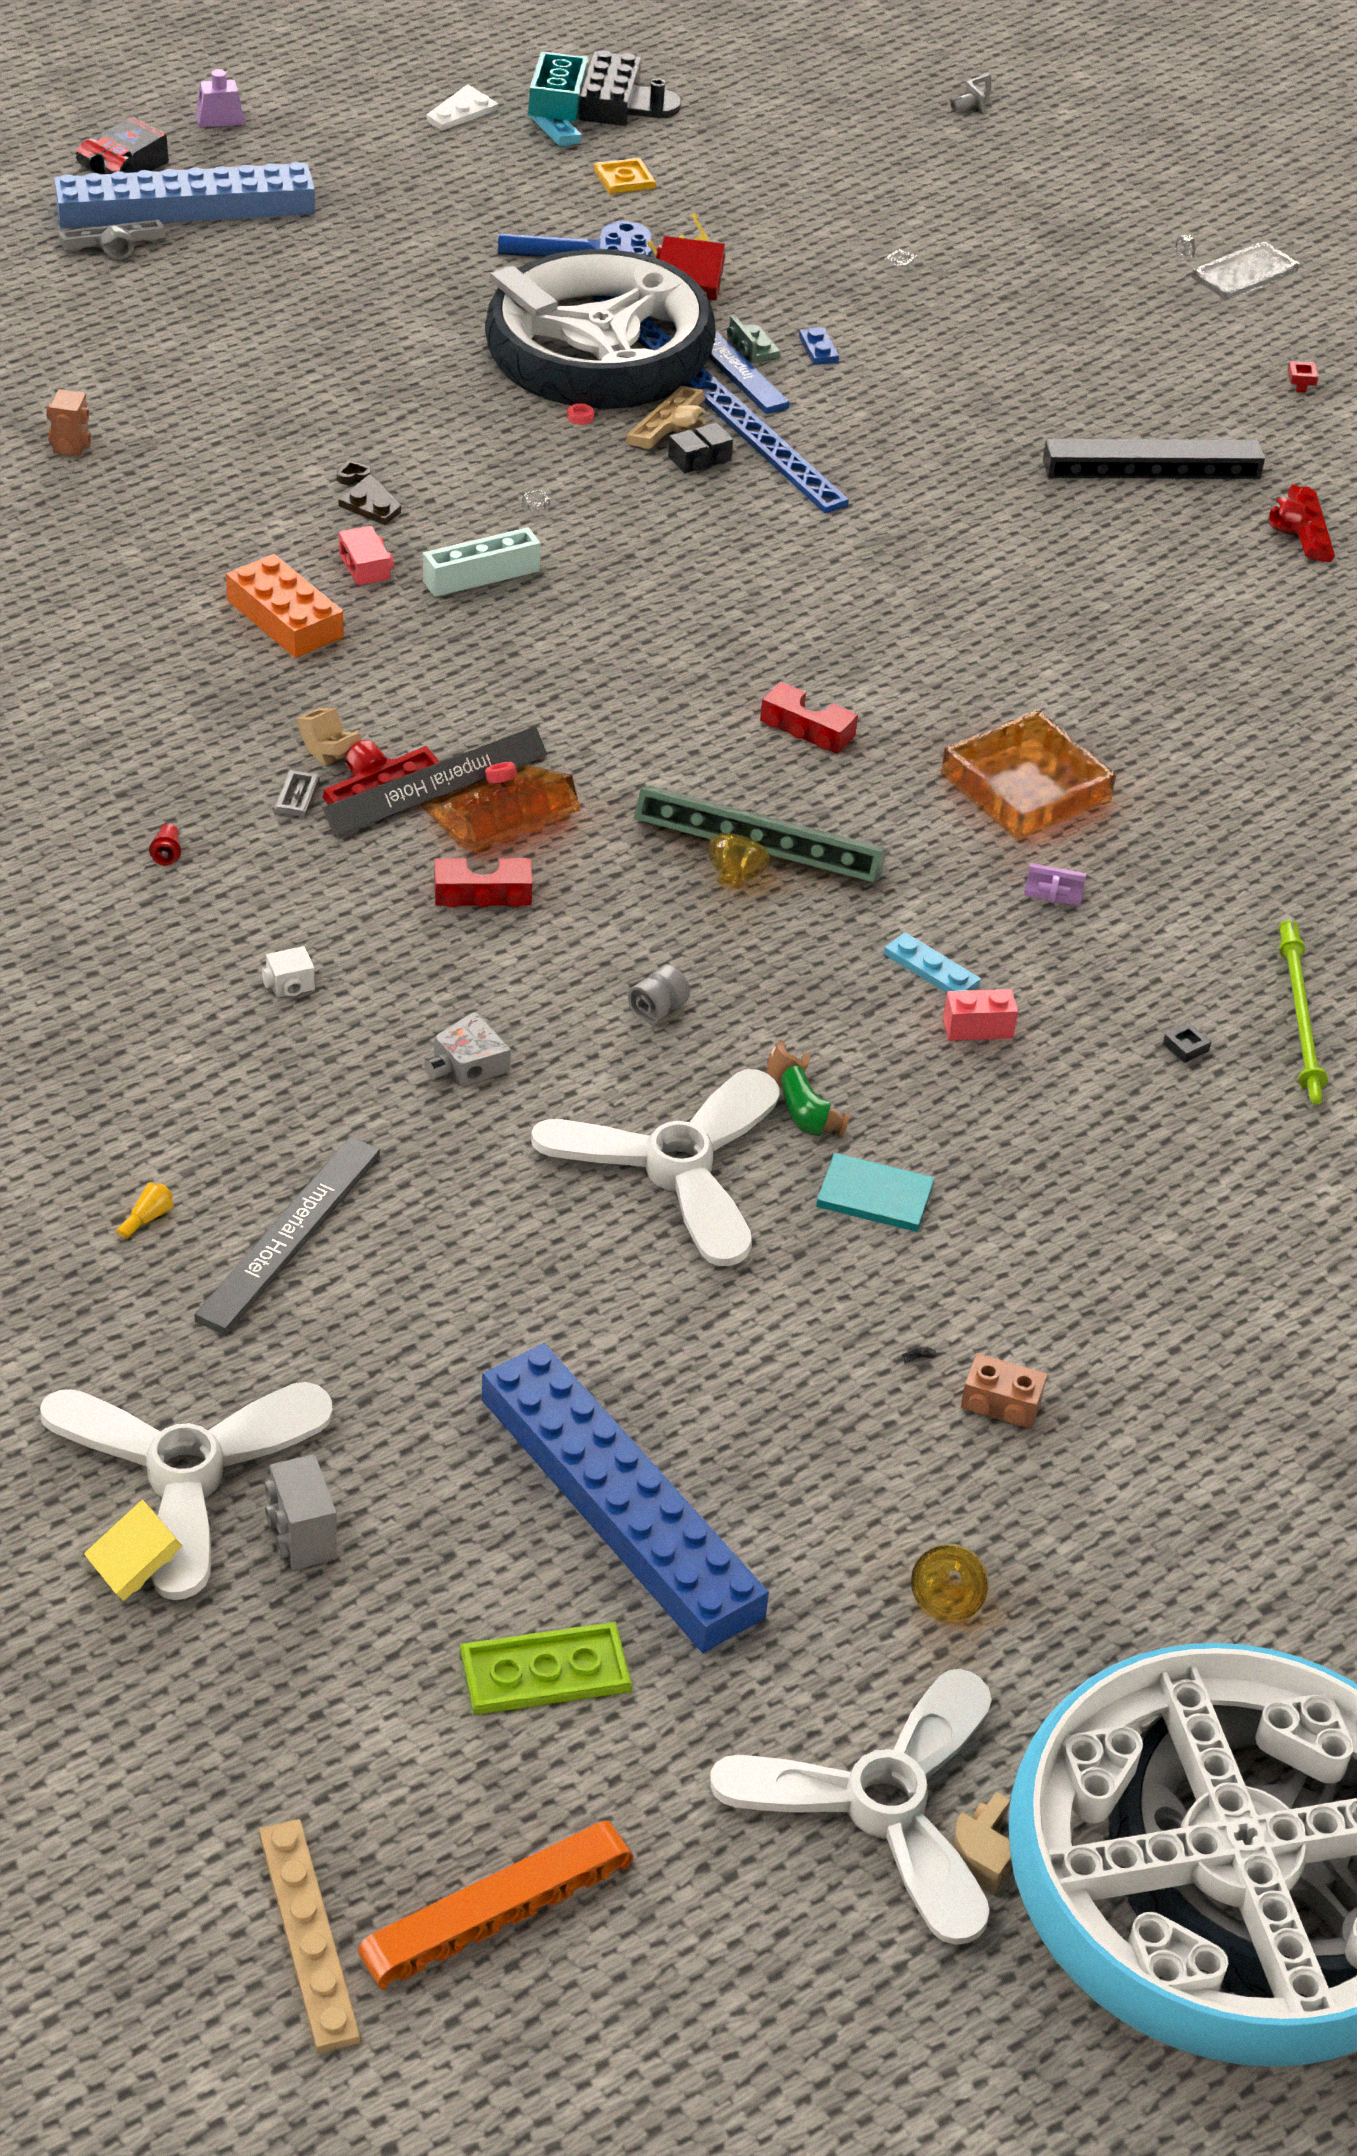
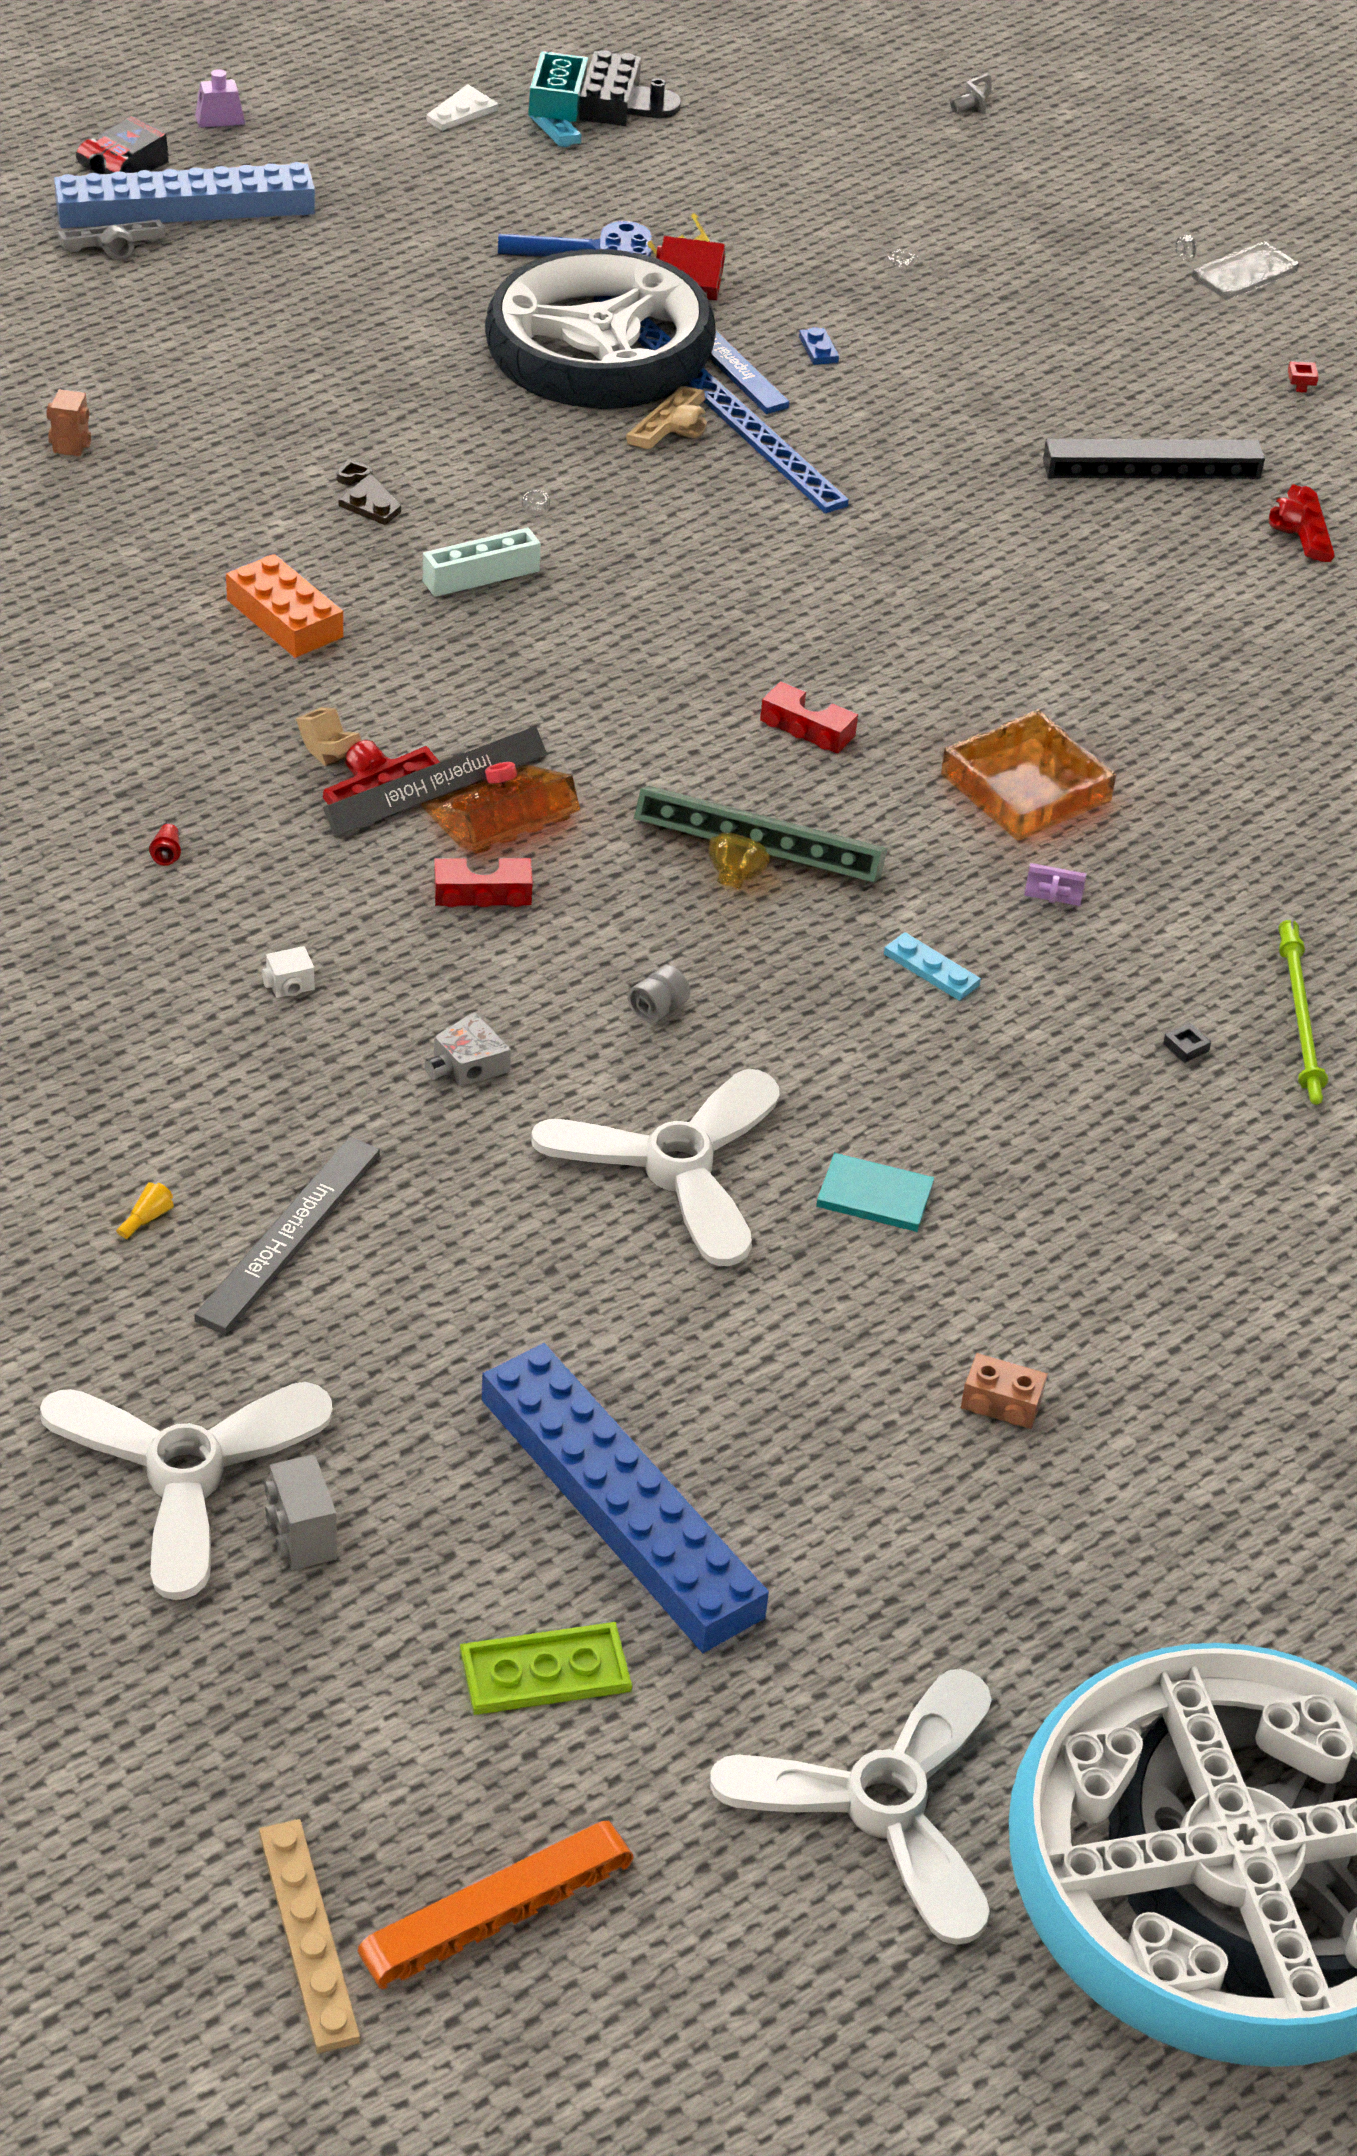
(133, 1550): light yellow tile -> none
(291, 810): light grey tile -> none
(365, 555): coral brick -> none
(523, 291): tile -> none
(580, 414): coral tile -> none
(624, 175): yellow tile -> none
(692, 454): black piece -> none
(751, 341): sand green bracket -> none
(804, 1106): green piece -> none
(917, 1352): black leg -> none
(941, 1595): clear yellow piece -> none
(980, 1014): coral brick -> none
(982, 1846): tan brick -> none

